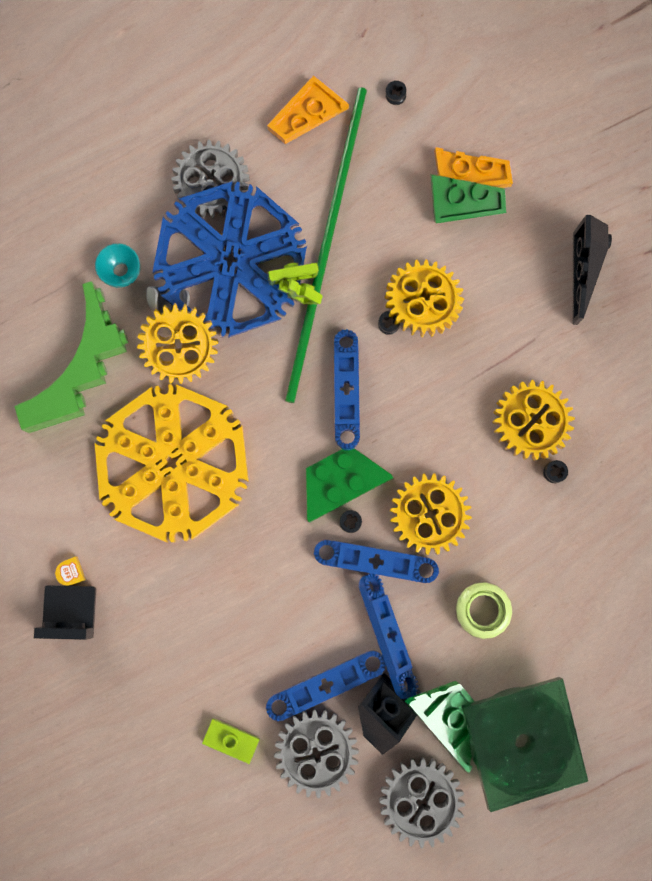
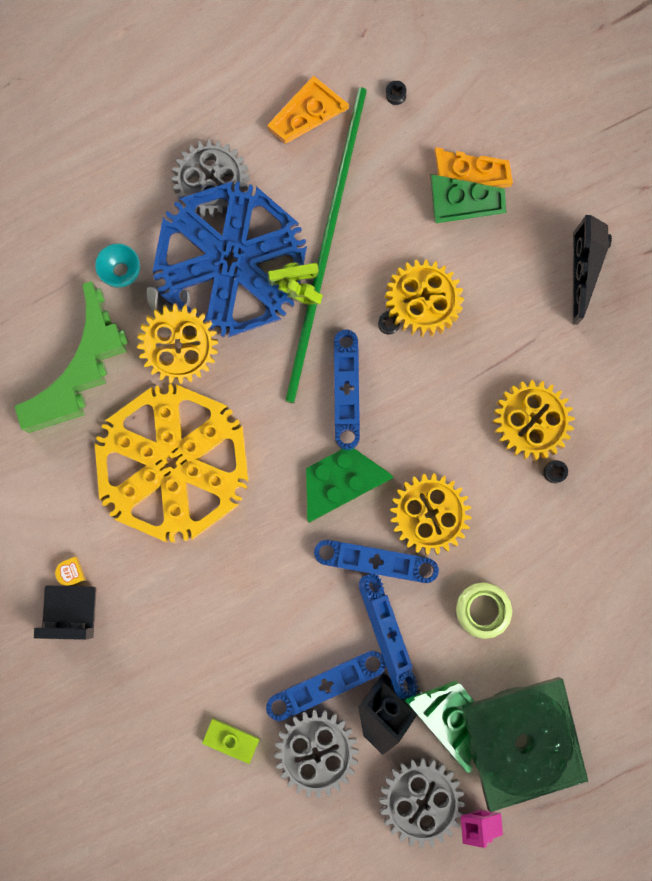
(343, 518): black bush -> none
(481, 827): none -> dark pink brick

